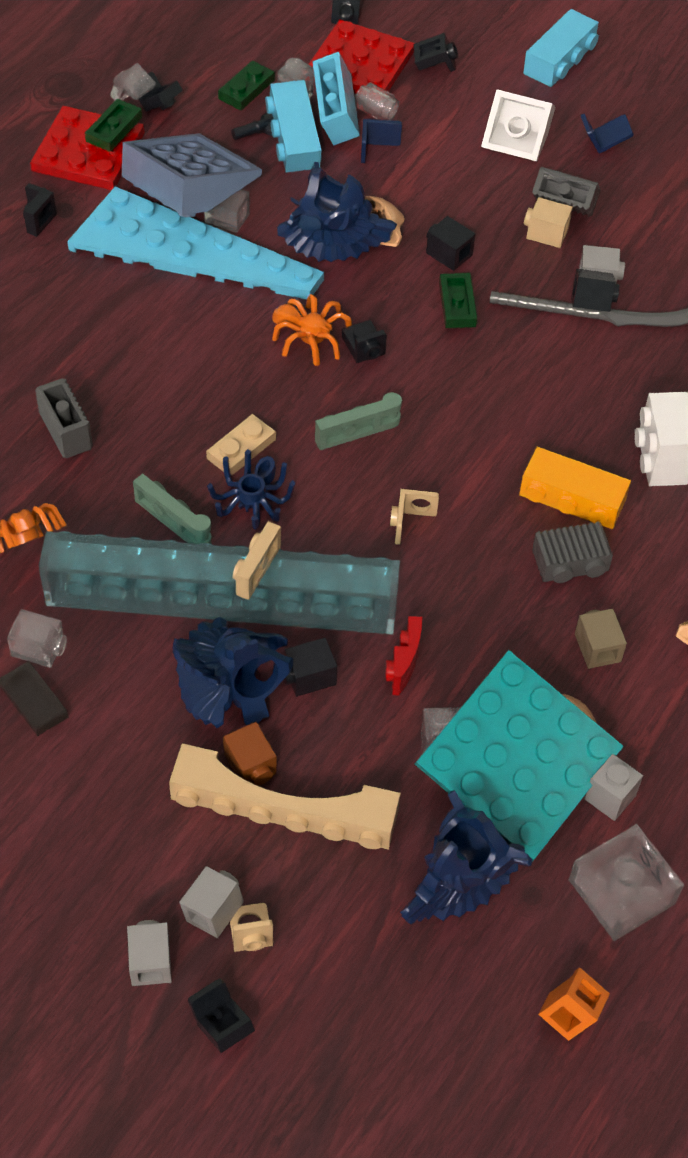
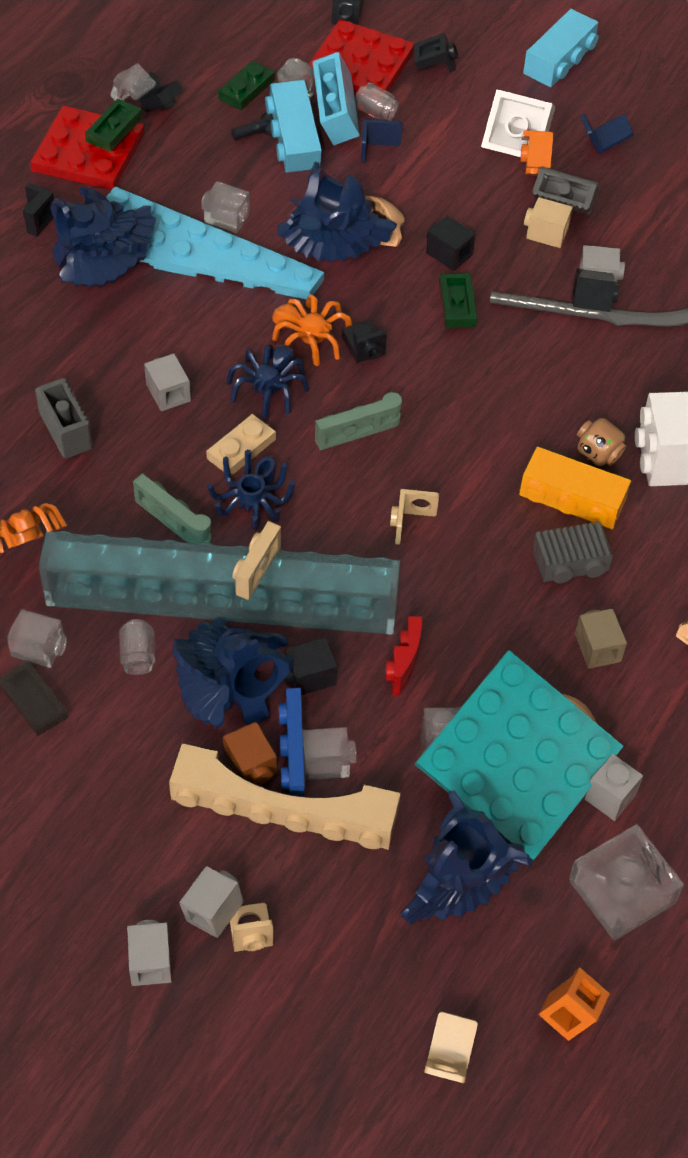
(99, 238): none -> dark blue piece
(137, 647): none -> clear brick
(167, 382): none -> light grey brick
(186, 171): sand blue slope -> none
(220, 1015): black bracket -> none
(268, 377): none -> dark blue animal
(292, 743): none -> blue plate
(327, 753): none -> clear brick
(451, 1047): none -> tan bracket
(537, 151): none -> orange brick
(601, 442): none -> medium nougat head

